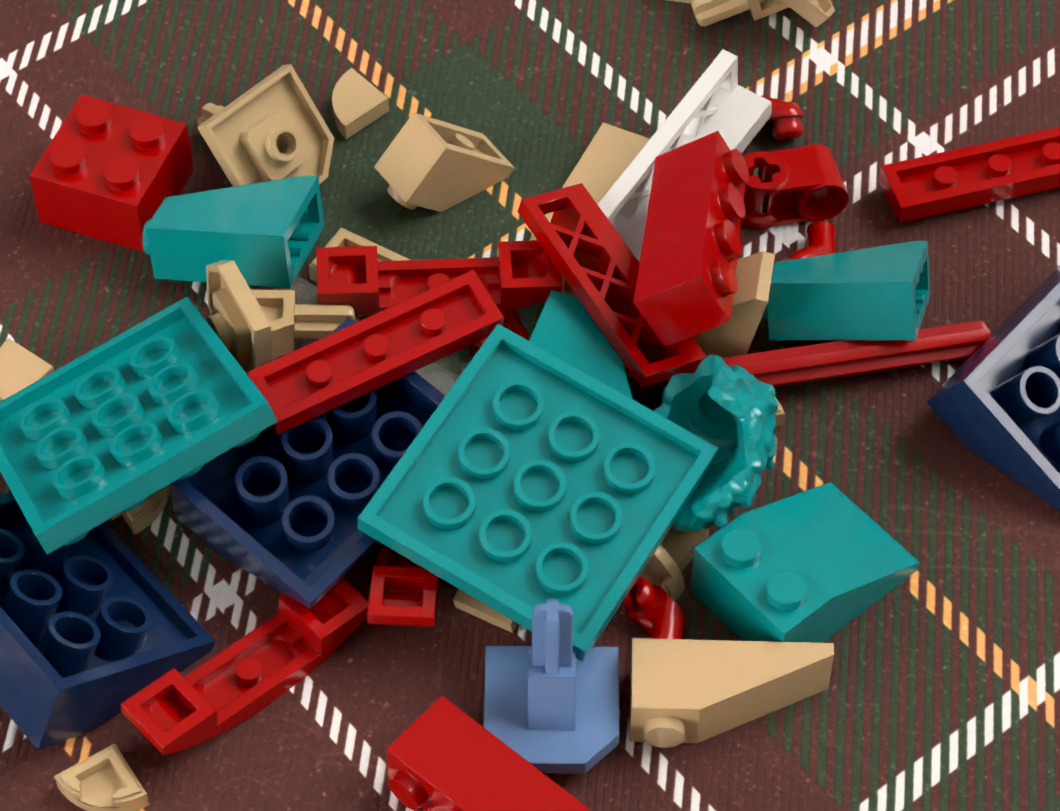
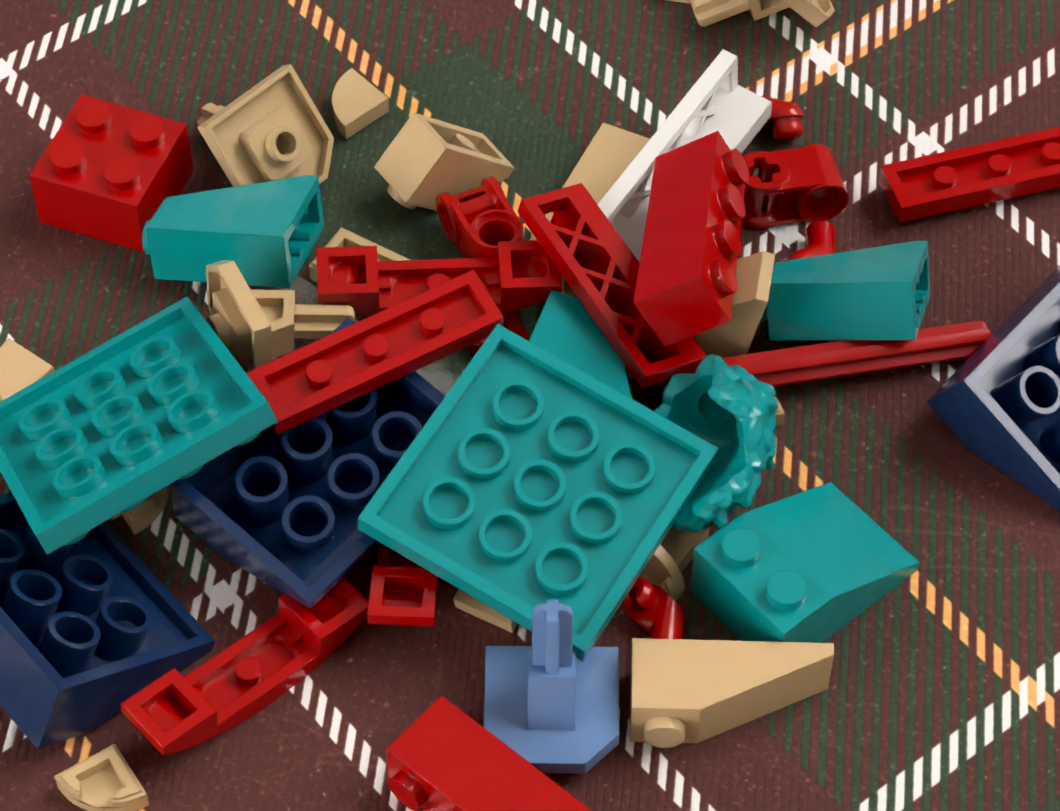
(479, 219): none -> red piece

